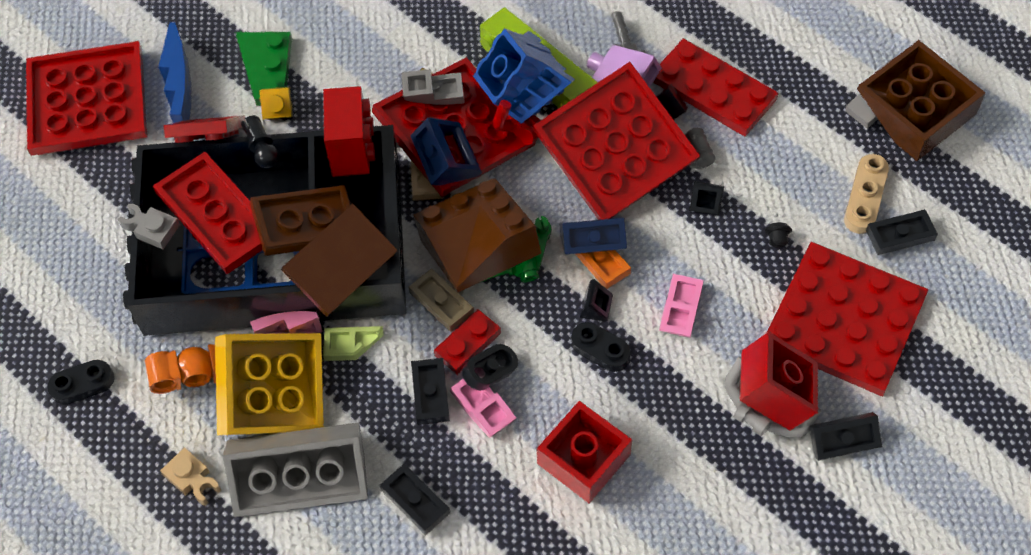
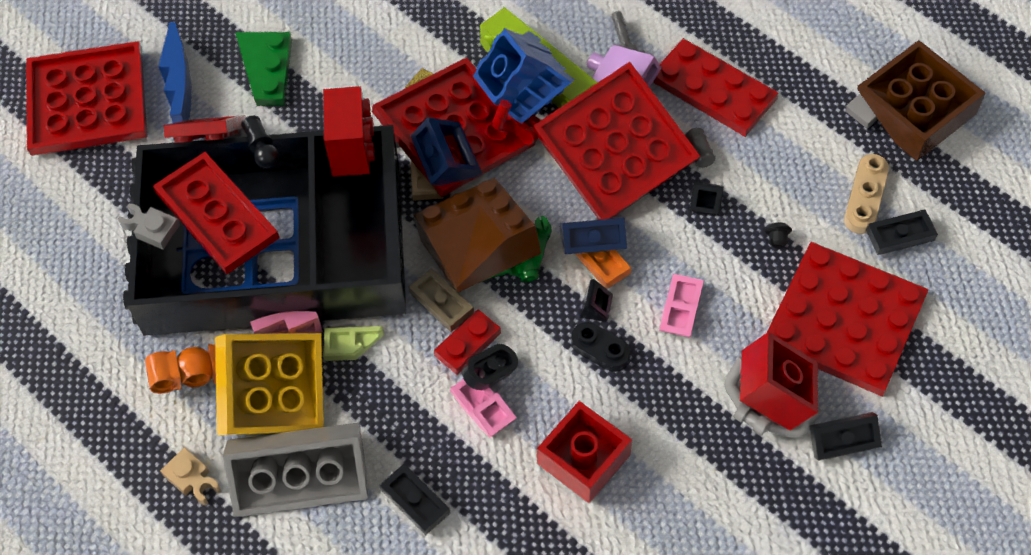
(80, 383): black plate -> none
(276, 103): yellow plate -> none
(295, 218): reddish brown tile -> none
(339, 260): reddish brown tile -> none
(428, 89): light grey slope -> none
(430, 391): black plate -> none
(672, 102): black slope -> none

